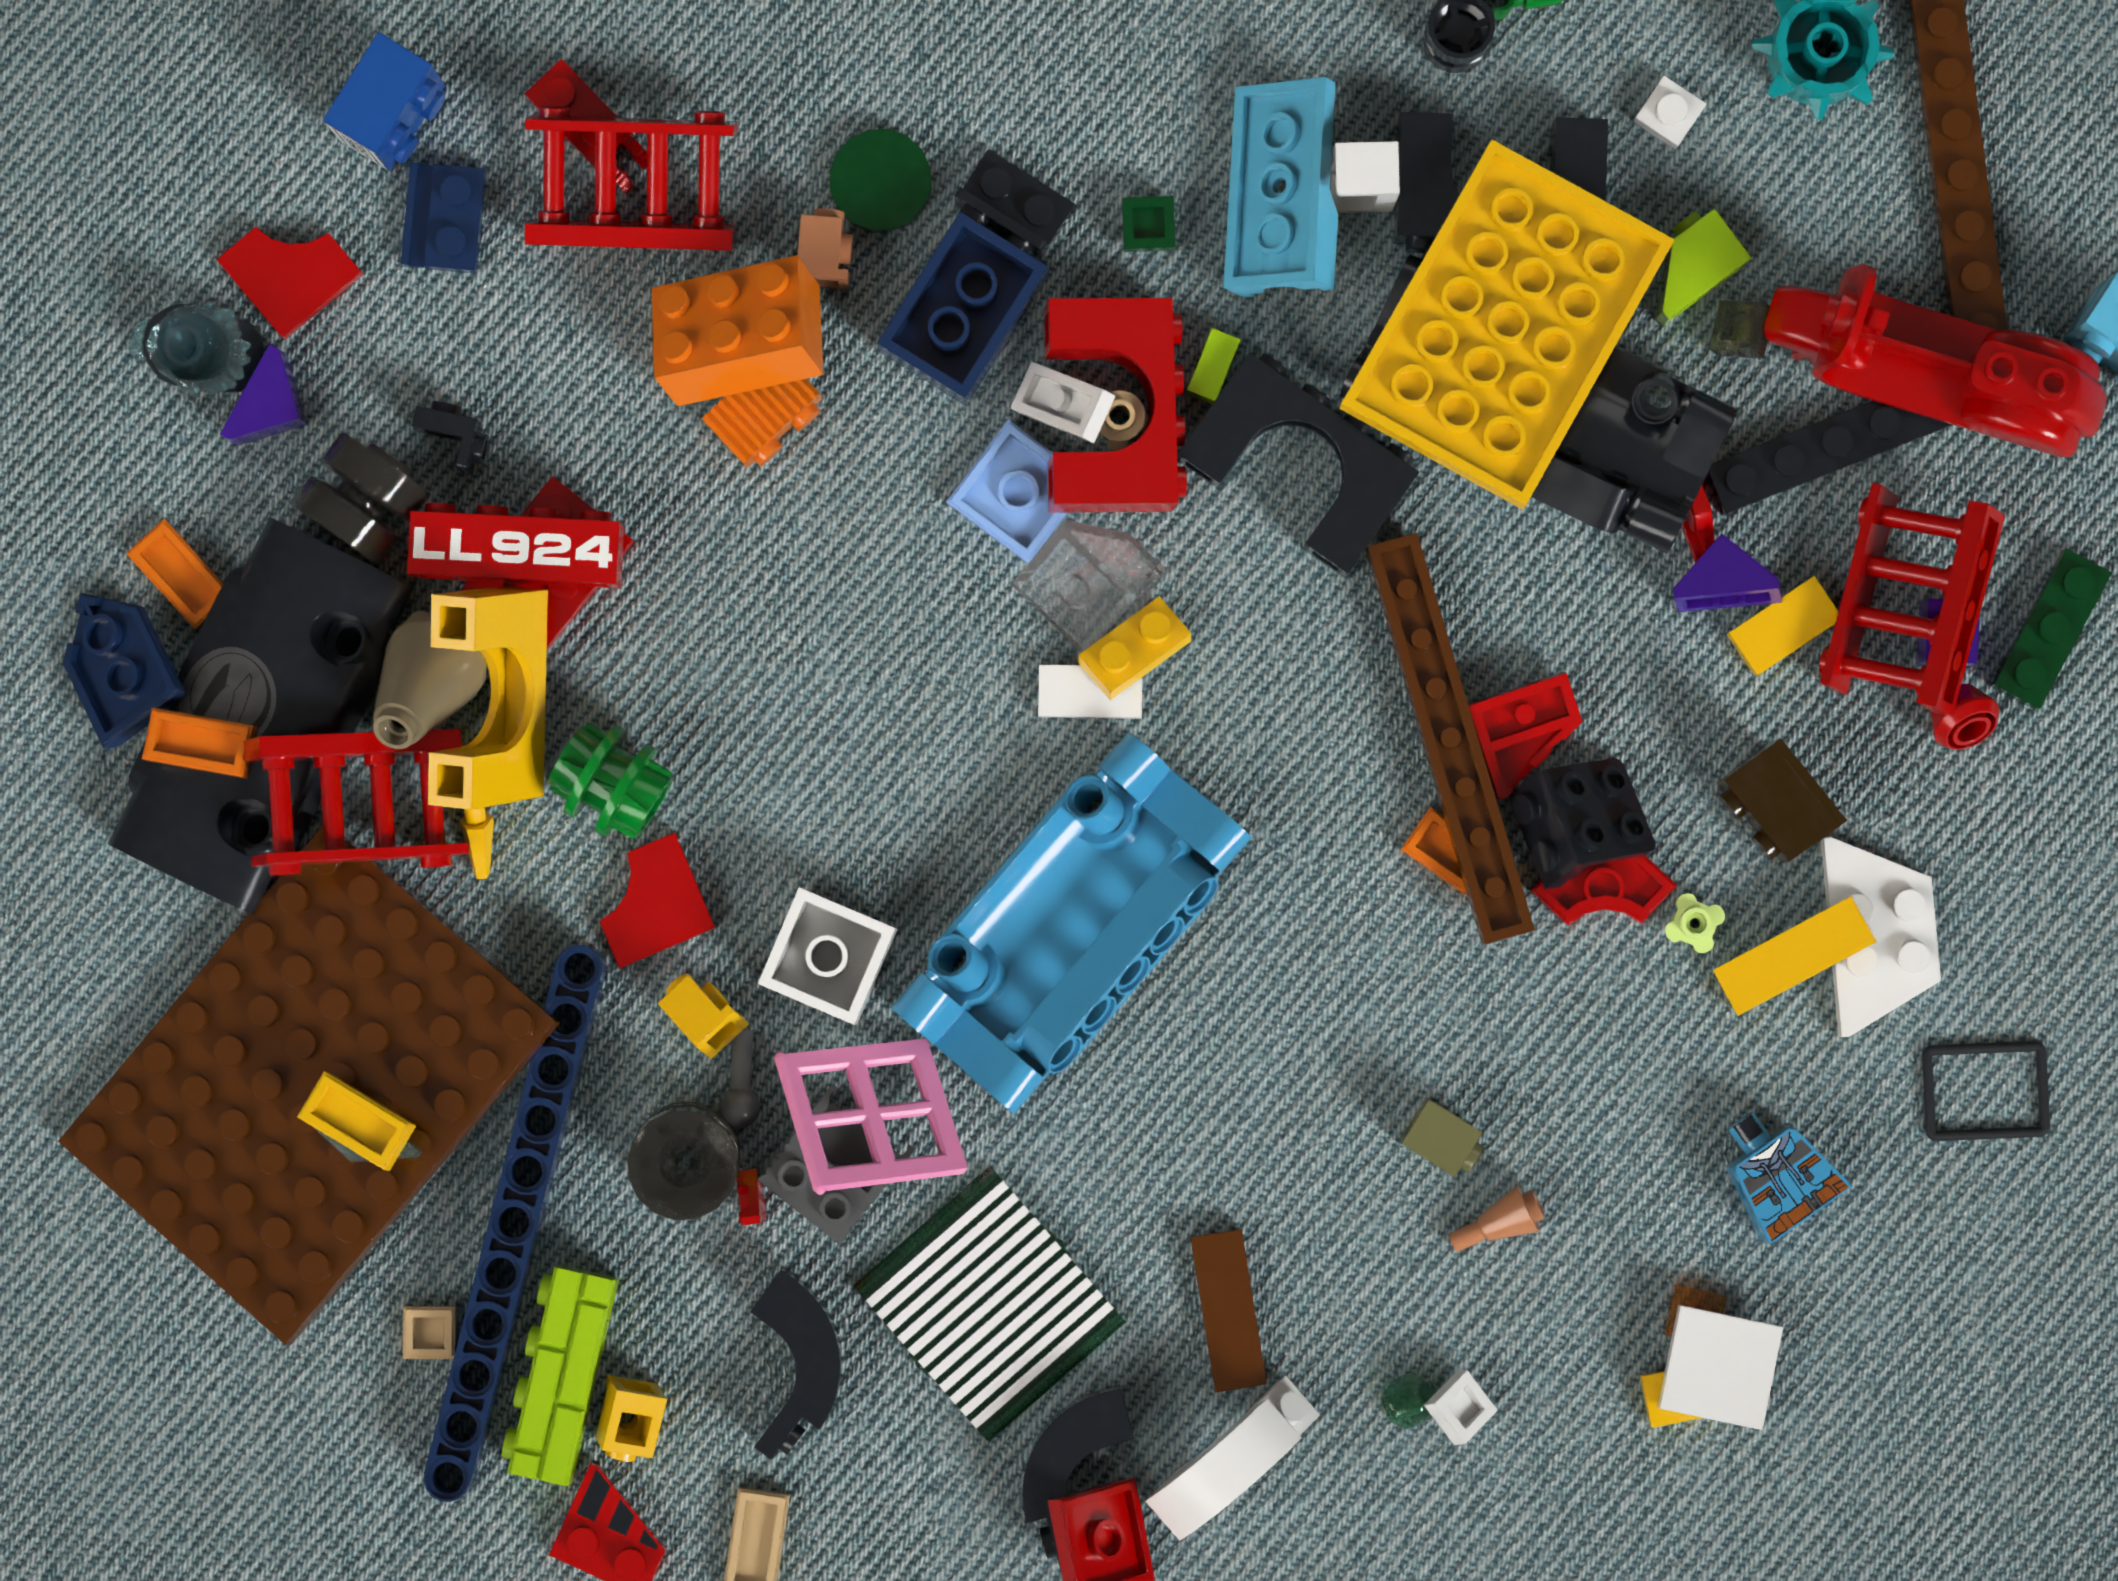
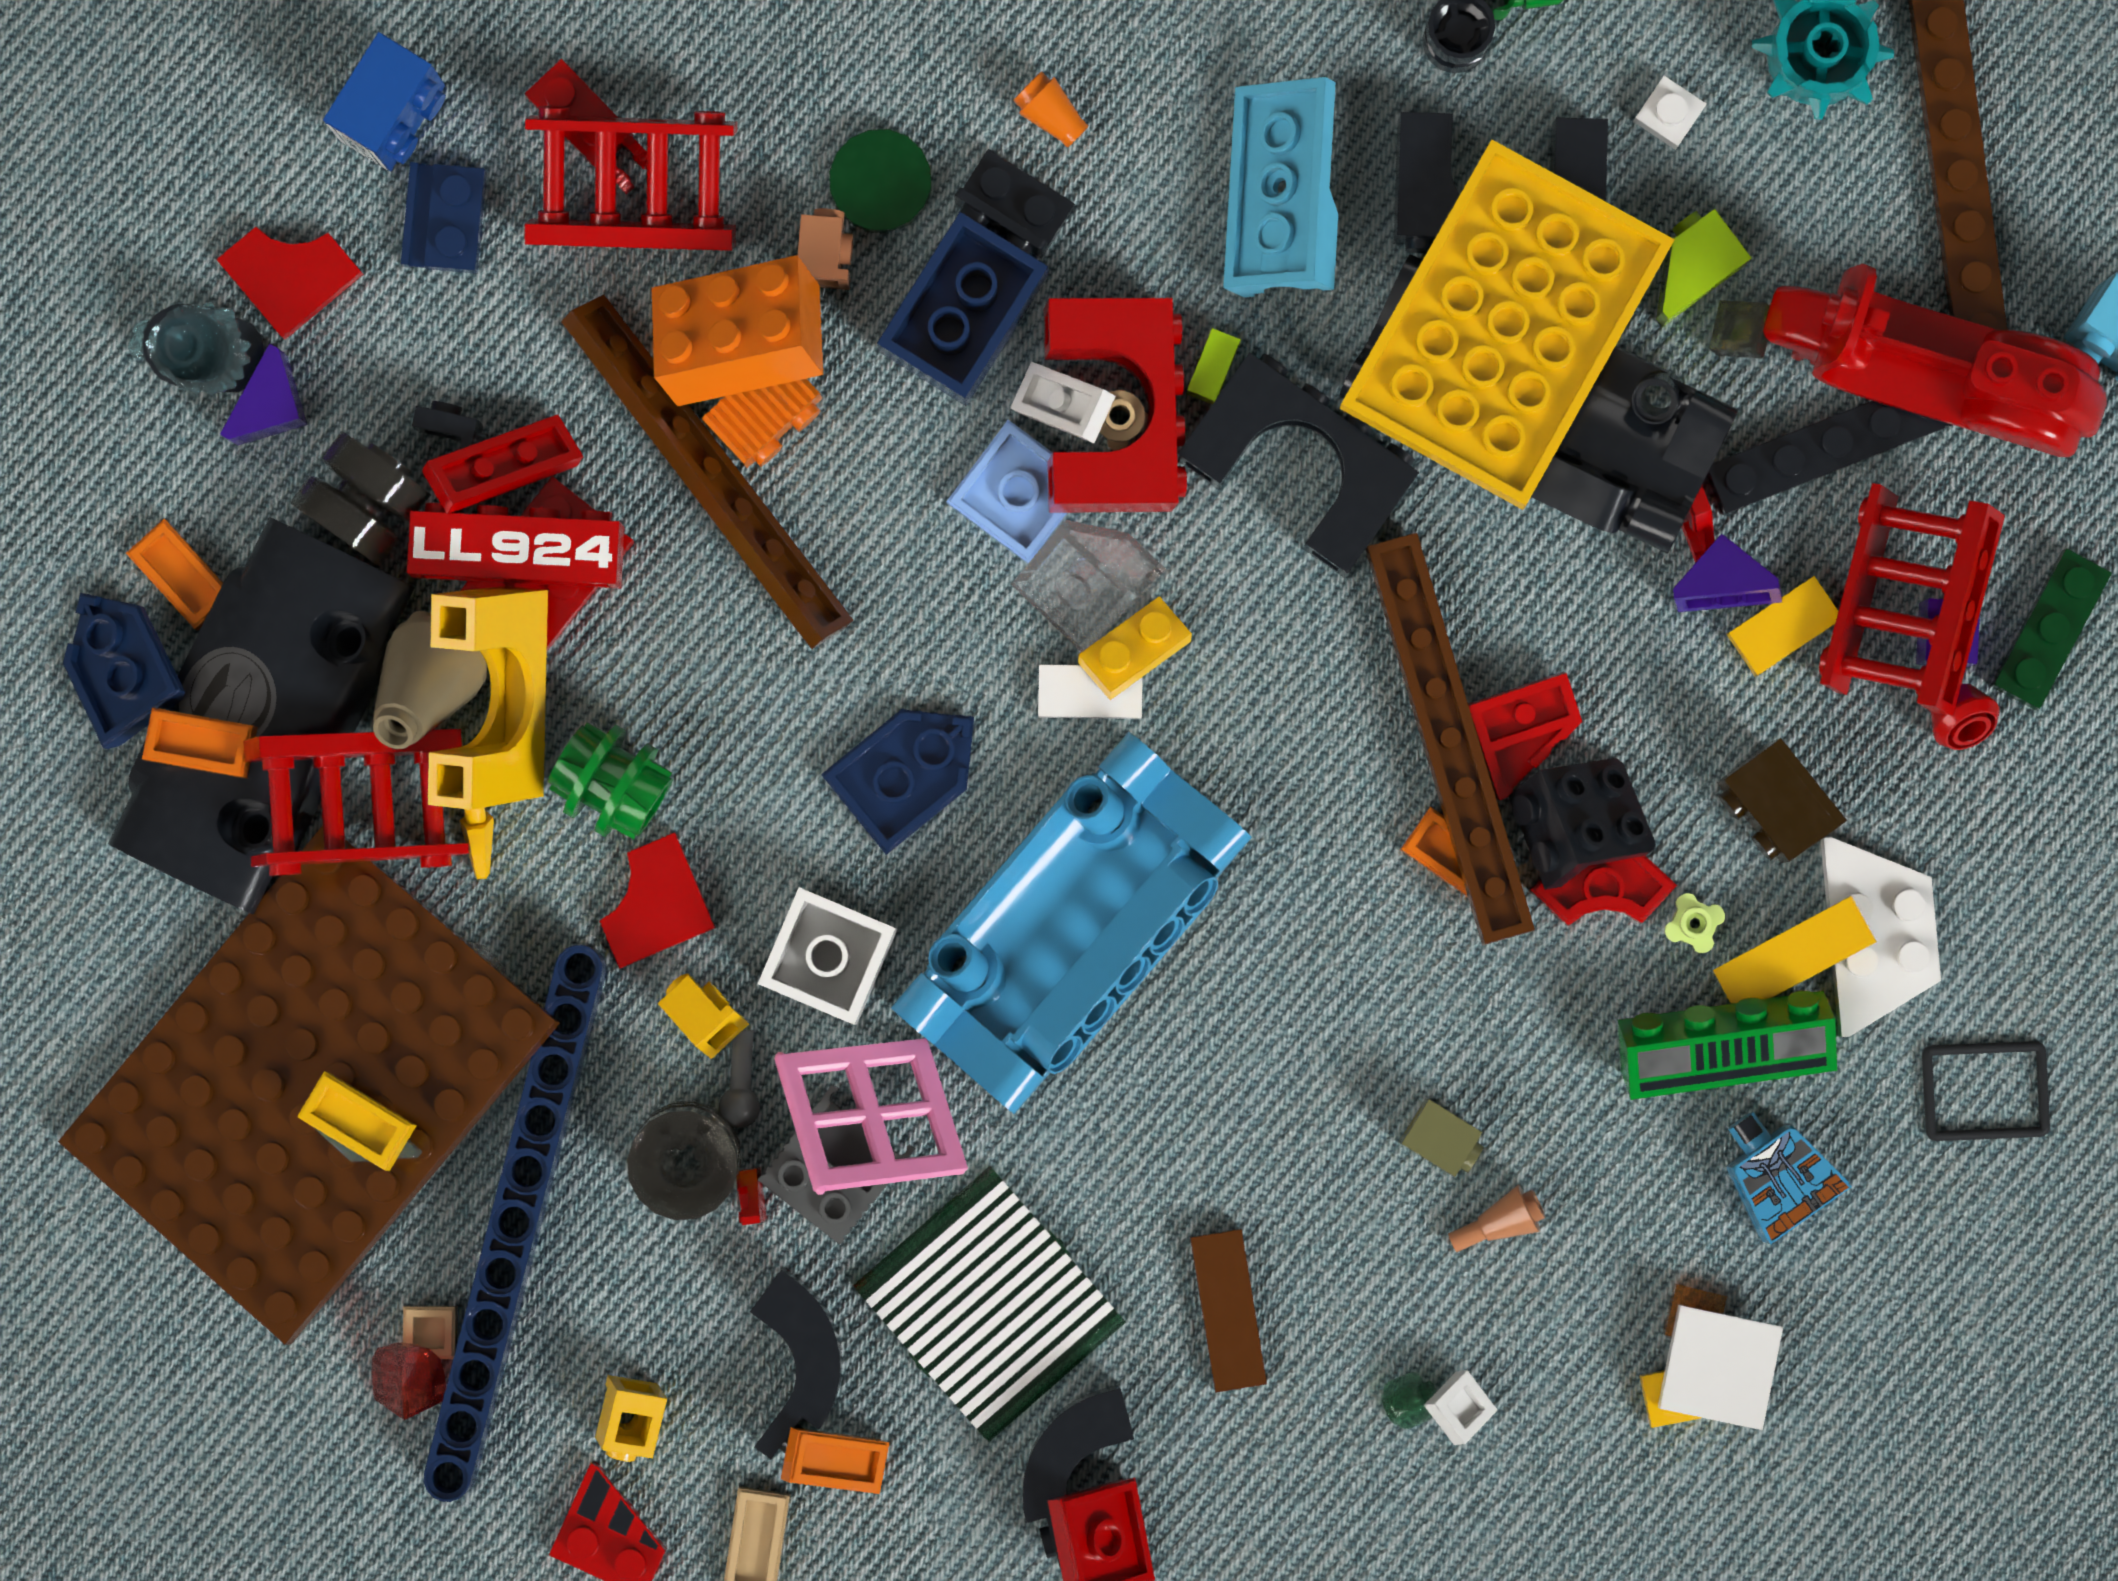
(407, 1378): none -> clear red brick
(502, 463): none -> red plate
(561, 1376): lime brick -> none
(708, 473): none -> reddish brown plate
(834, 1460): none -> orange tile
(904, 773): none -> dark blue tile
(1050, 109): none -> orange cone
(1148, 224): dark green plate -> none
(1233, 1460): white arch -> none
(1365, 176): white panel -> none
(1727, 1044): none -> green brick

